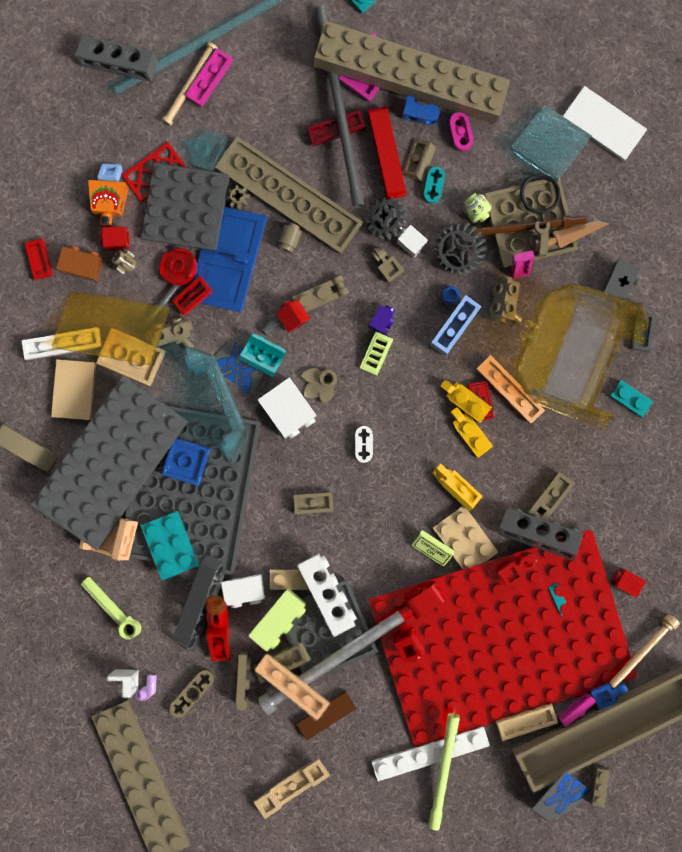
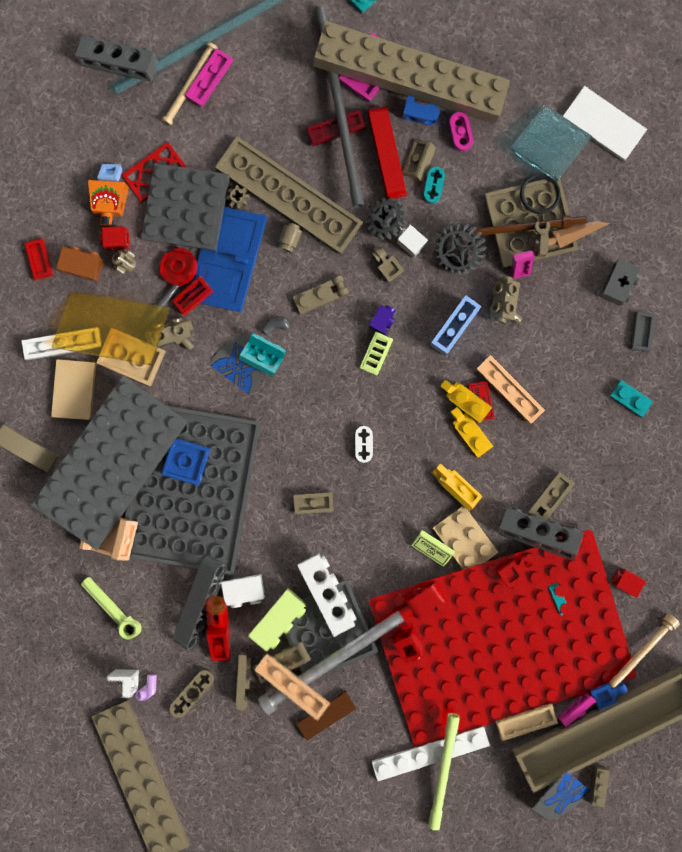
(170, 545): teal plate -> none
(203, 363): clear light blue slope -> none
(207, 150): clear light blue plate -> none
(287, 579): tan plate -> none
(288, 408): white brick -> none
(290, 787): tan slope -> none
(292, 315): red brick -> none
(317, 386): dark tan plate -> none
(450, 295): blue plate -> none
(477, 208): yellowish green head -> none
(573, 348): windscreen -> none

